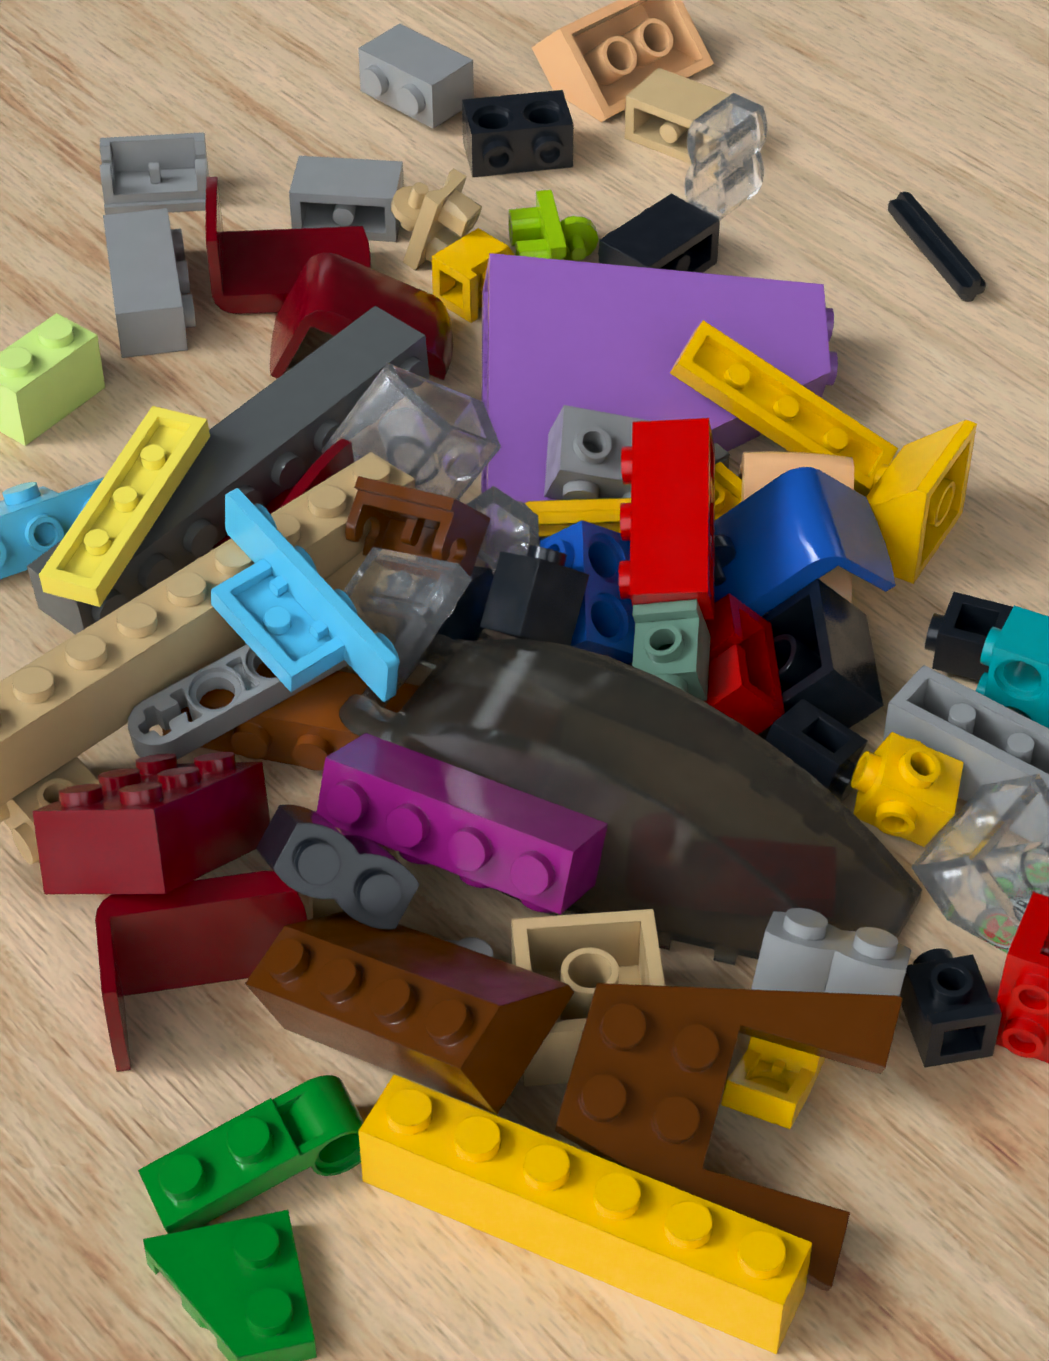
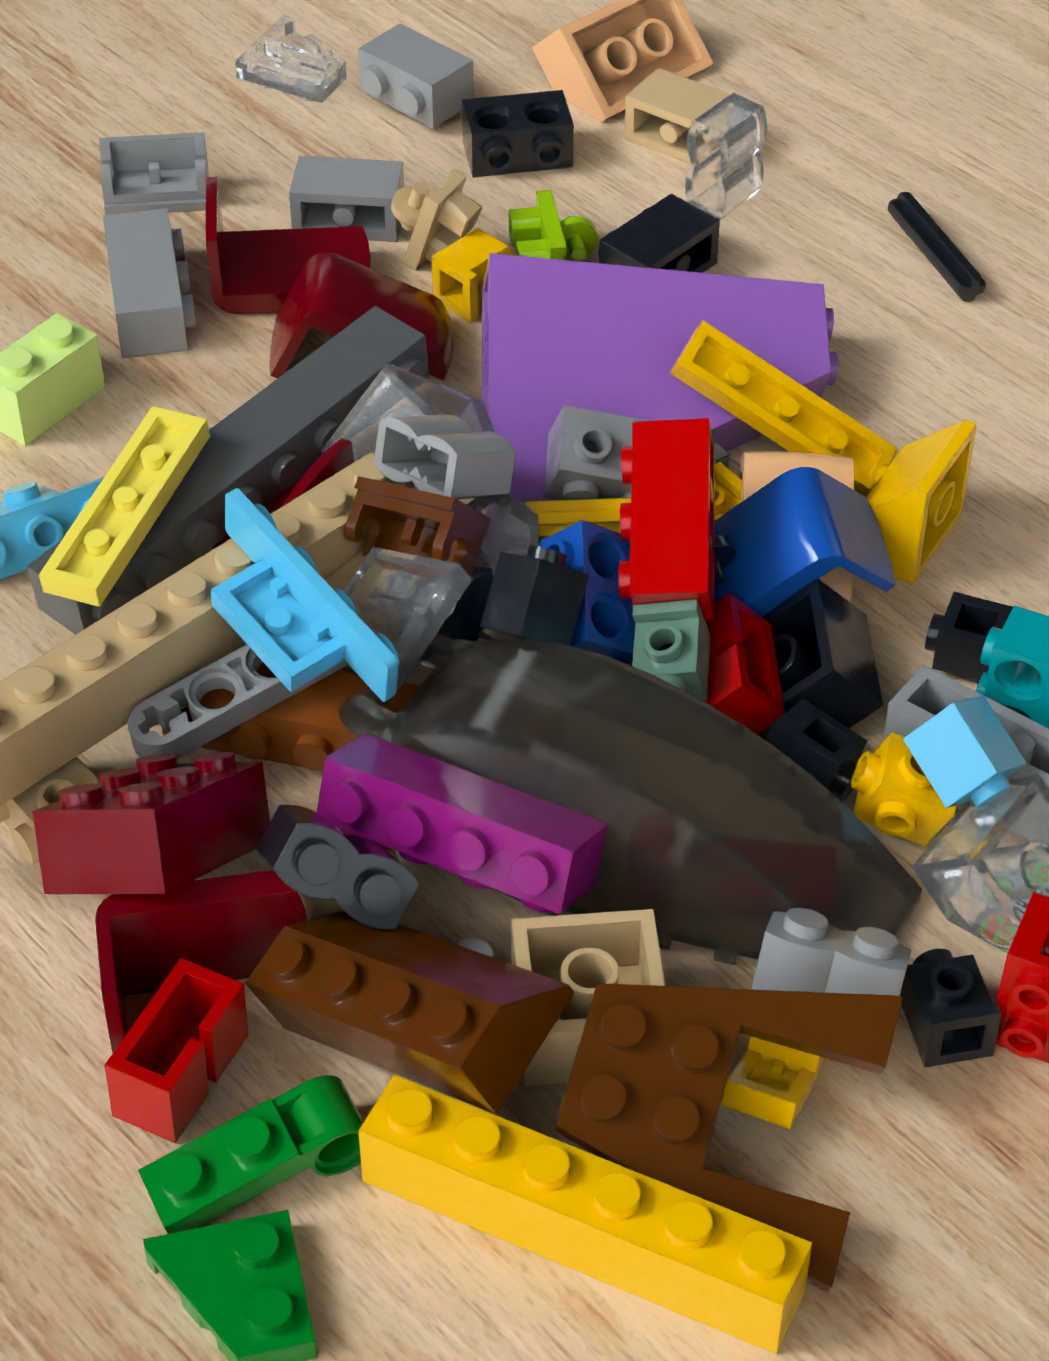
(174, 1048): none -> red piece
(292, 63): none -> clear wing
(444, 456): none -> light grey brick
(966, 753): none -> medium azure brick

